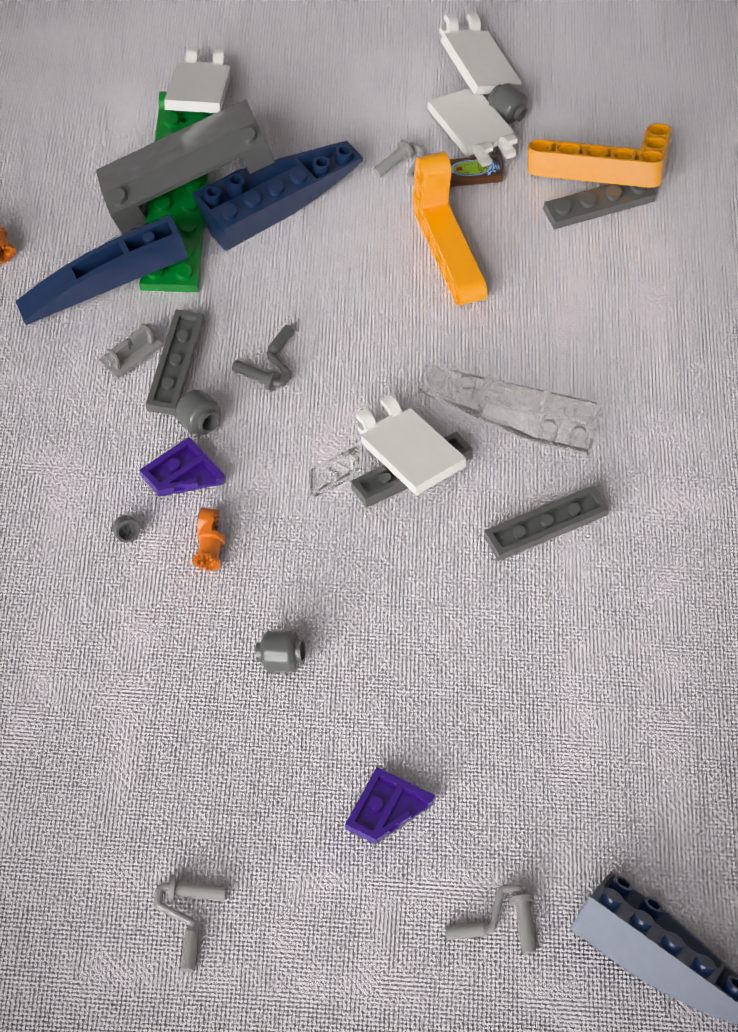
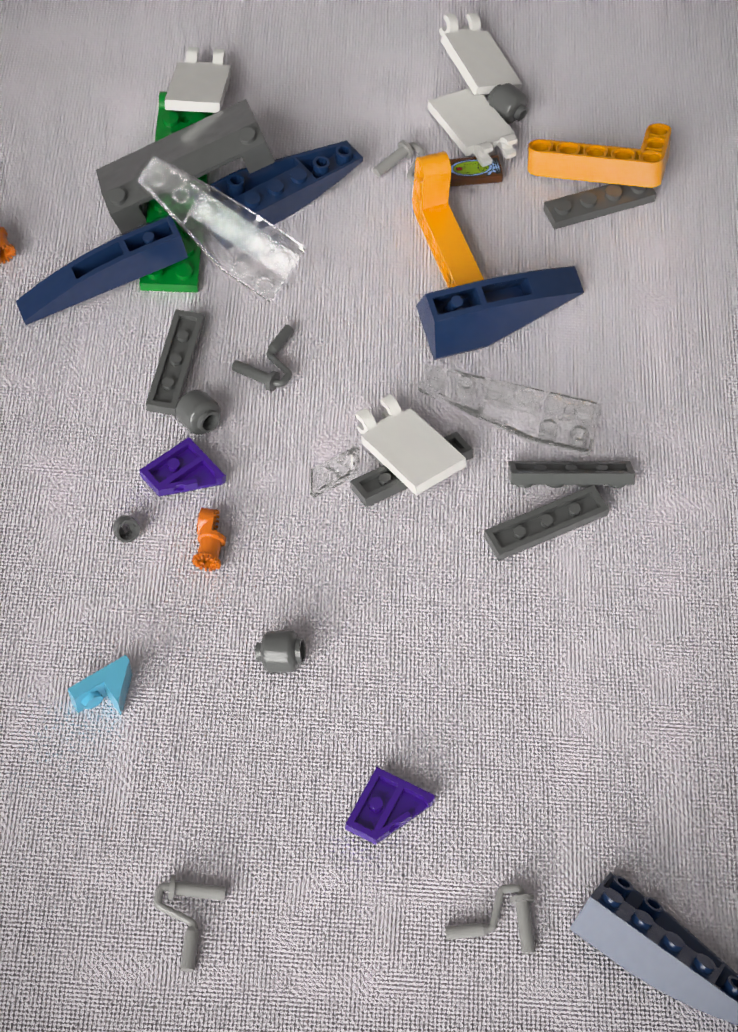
(109, 681): none -> medium azure slope
(131, 351): light grey hinge -> none
(224, 229): none -> clear wedge
(492, 308): none -> dark blue wedge
(579, 473): none -> dark grey plate

